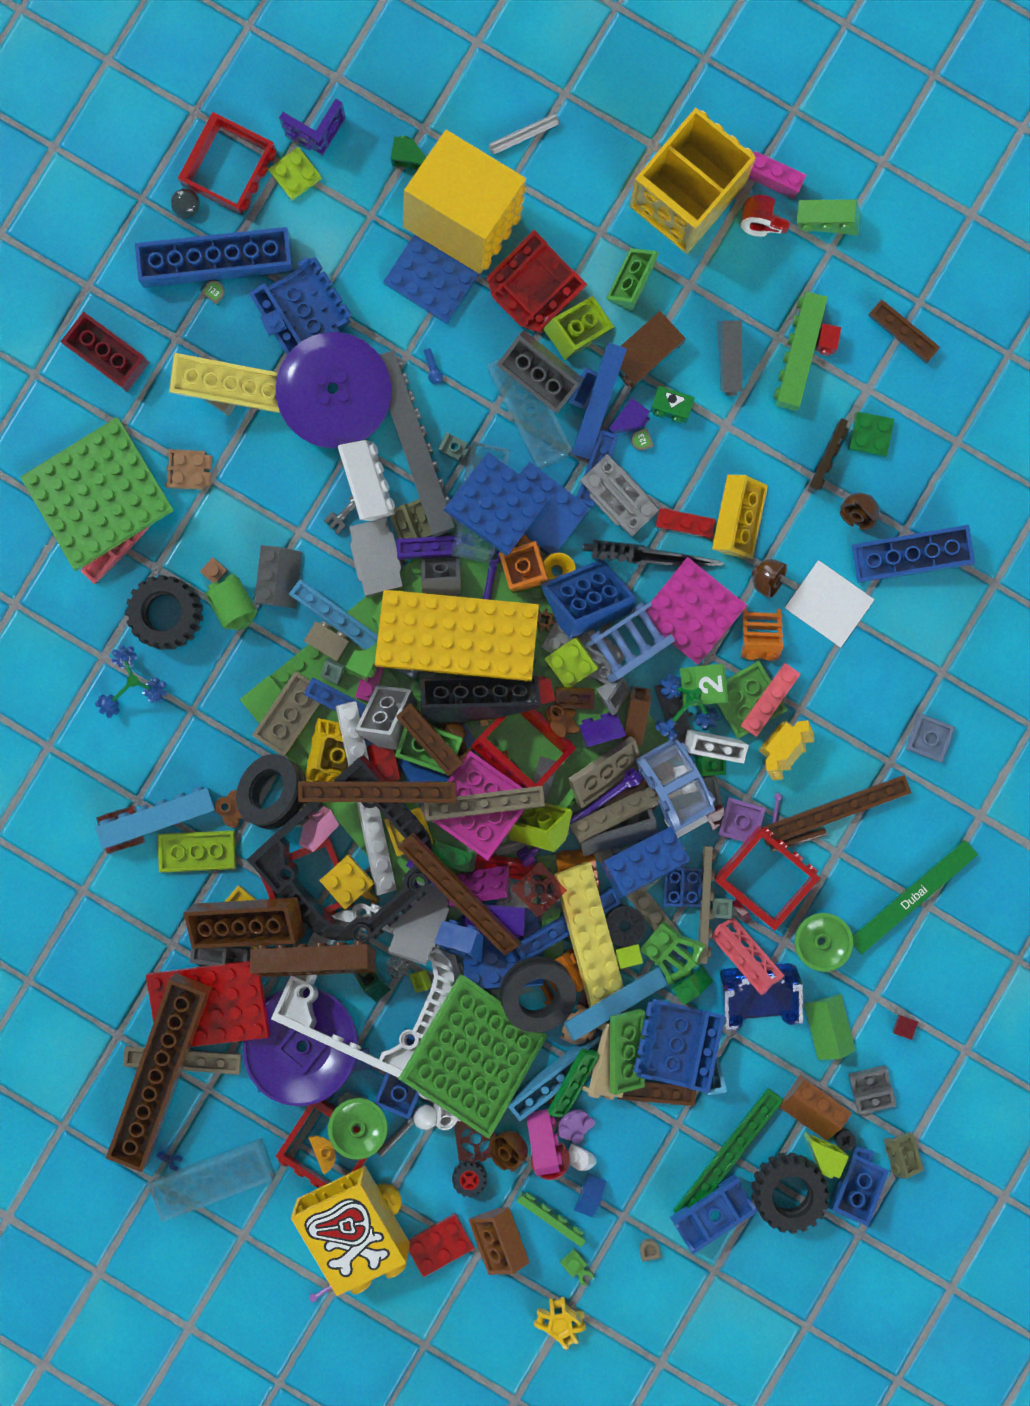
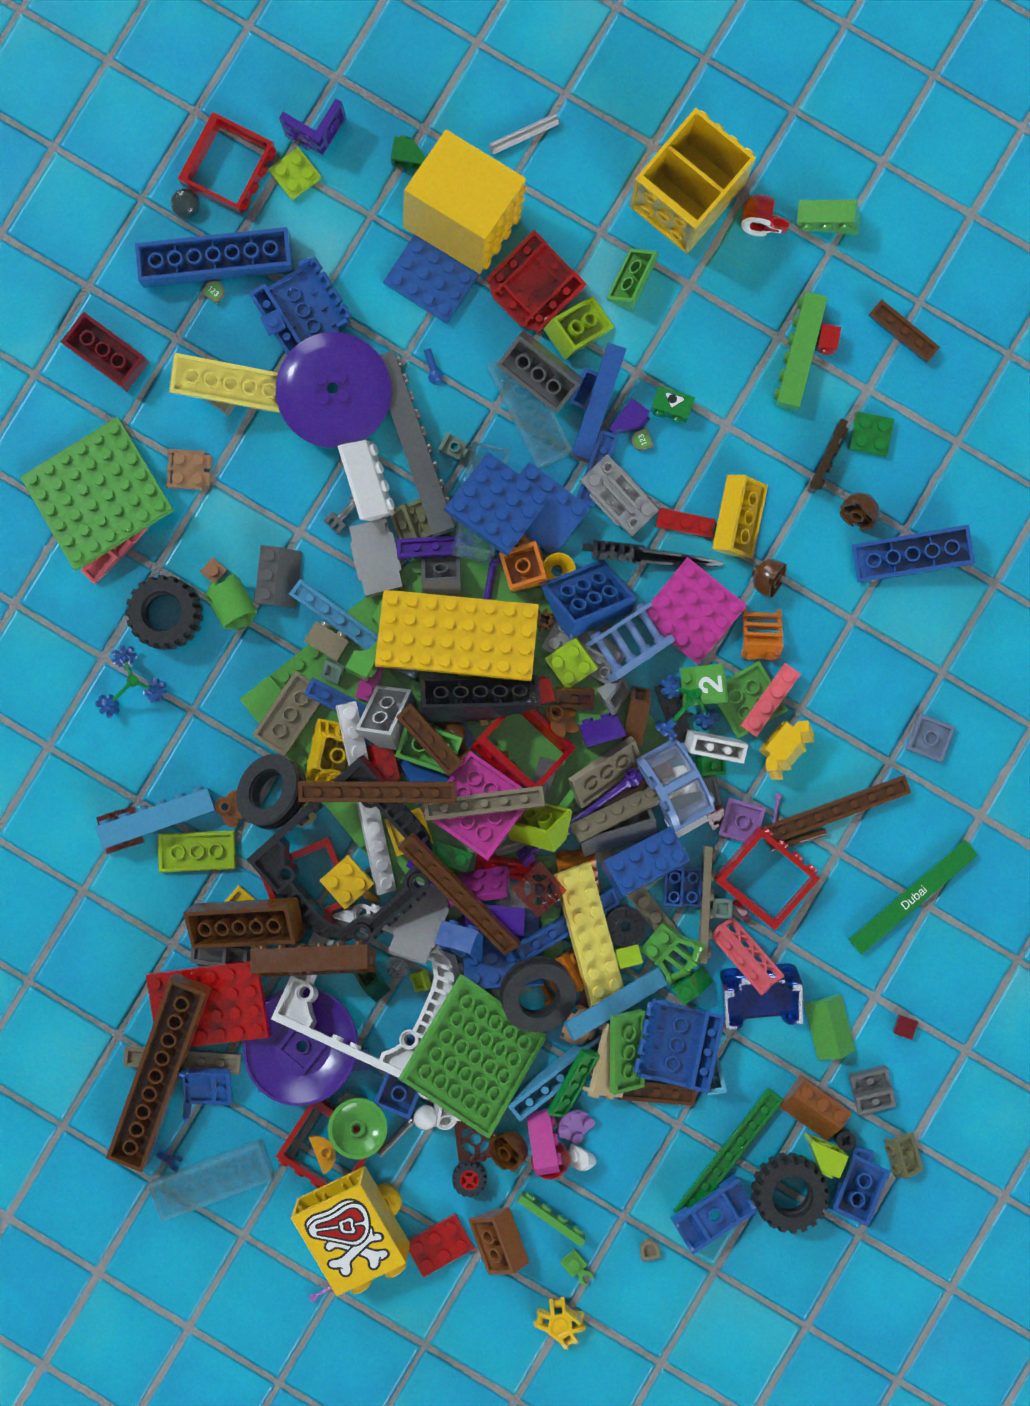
(206, 1087): none -> blue piece
(318, 828): bright pink slope -> none
(590, 1195): blue slope -> none
(648, 348): reddish brown panel -> none
(730, 356): dark grey slope -> none
(776, 176): dark pink brick -> none
(829, 603): white piece -> none
(836, 945): bright green dish -> none

